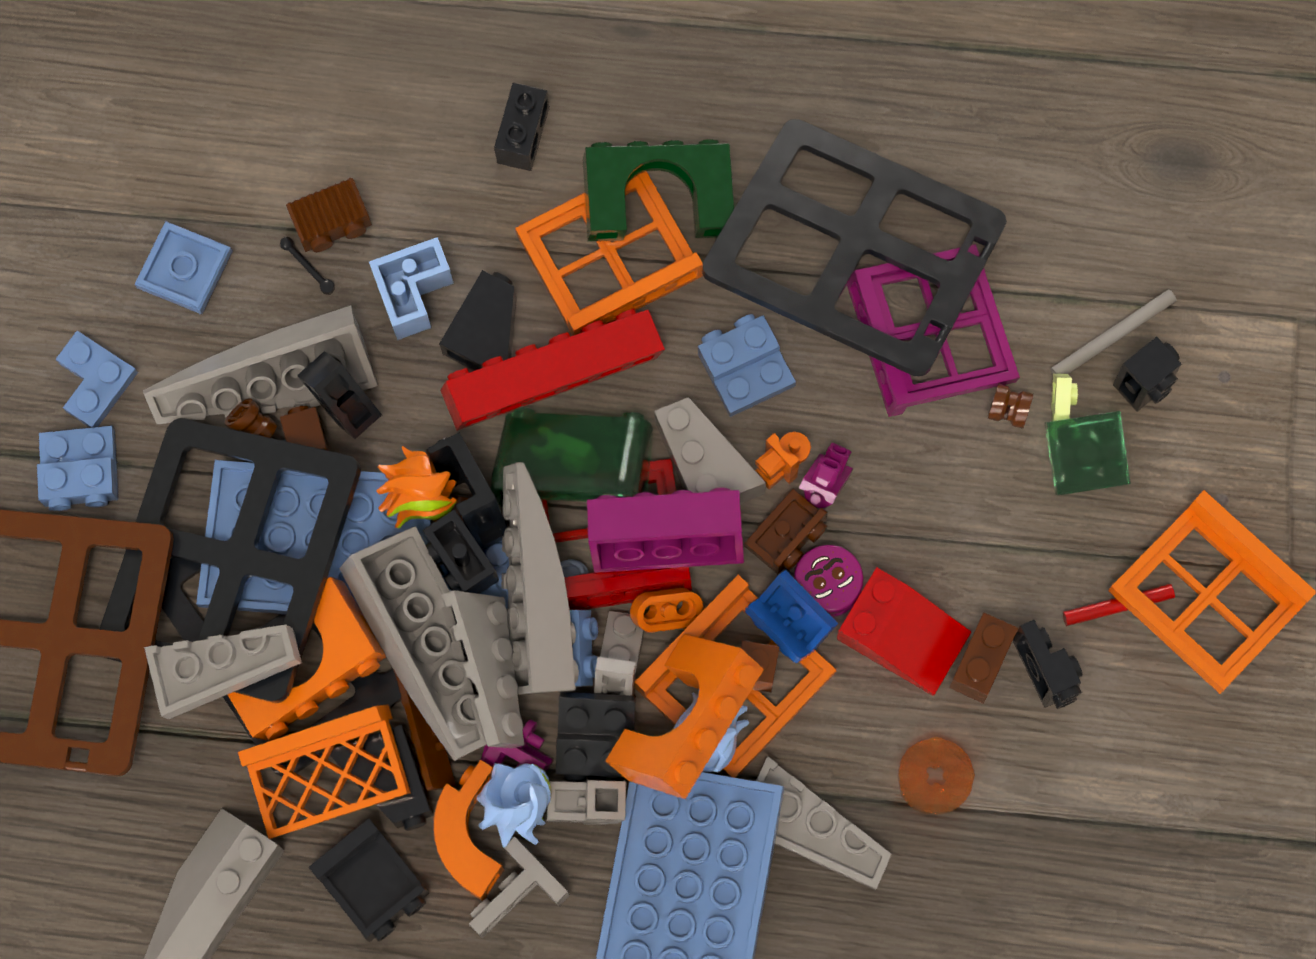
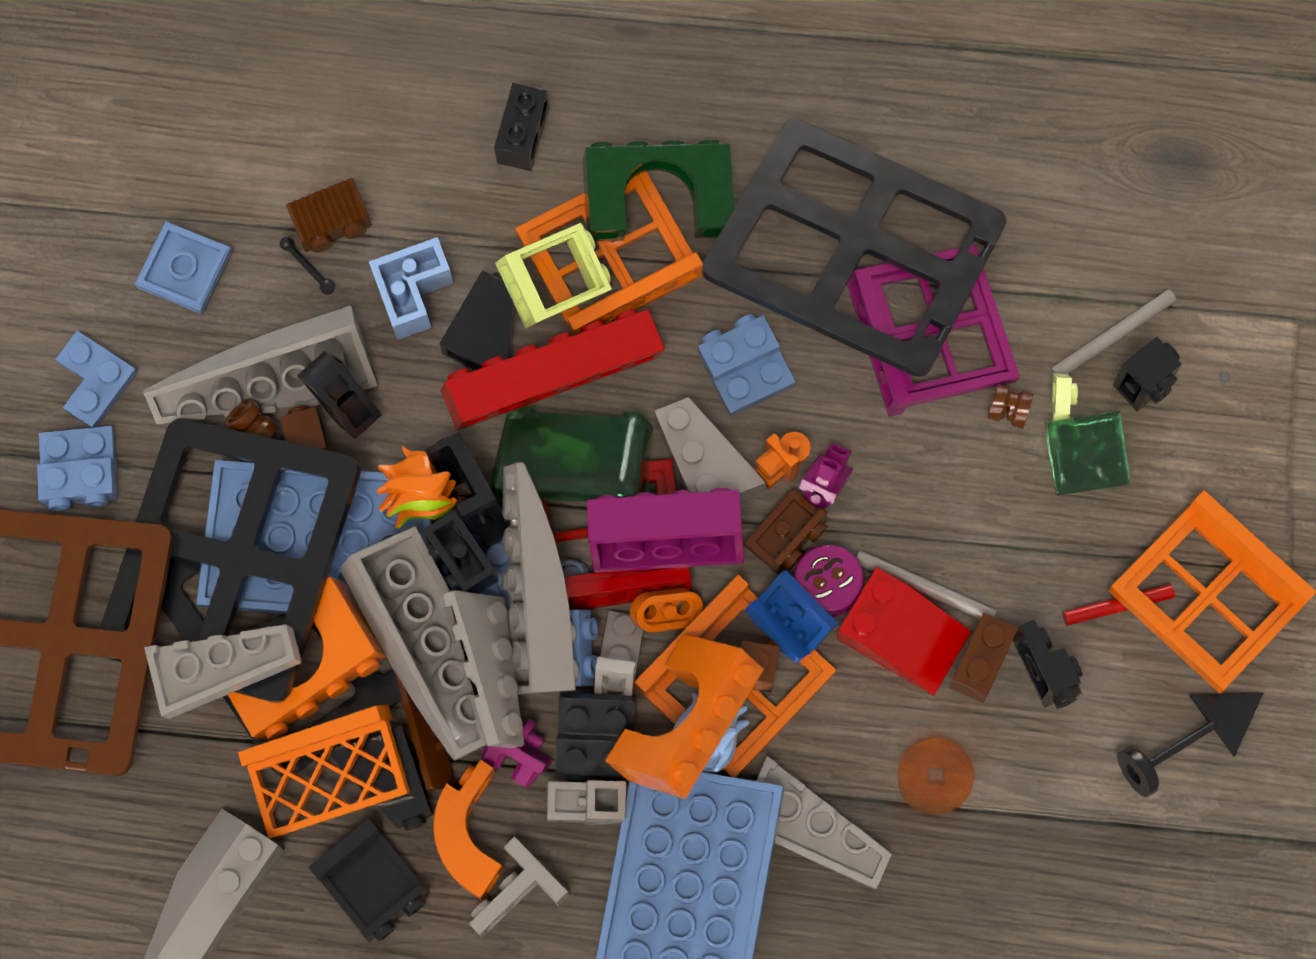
(515, 800): light blue hair -> none
(523, 290): none -> yellowish green window
(926, 587): none -> light grey bar
(1226, 715): none -> black piece

